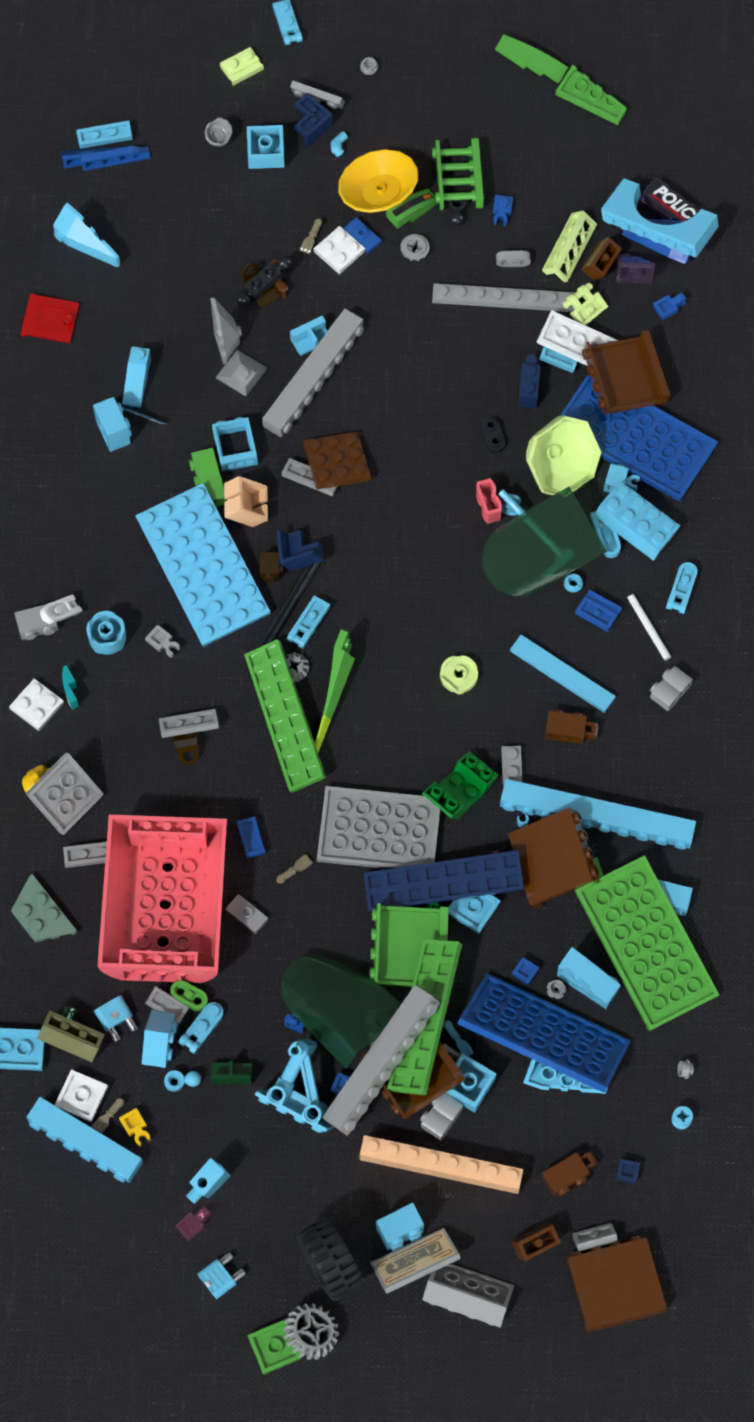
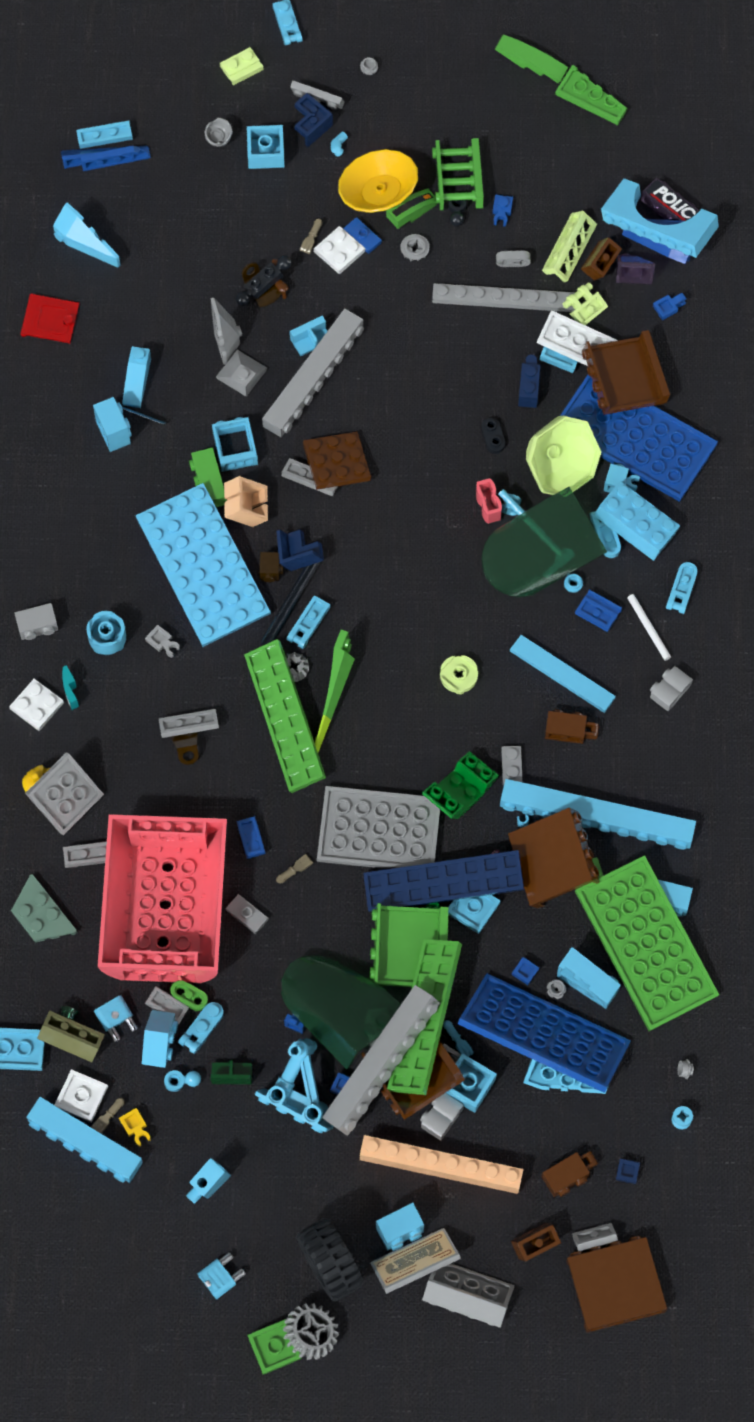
(60, 610): white plate -> none
(190, 1224): clear pink plate -> none

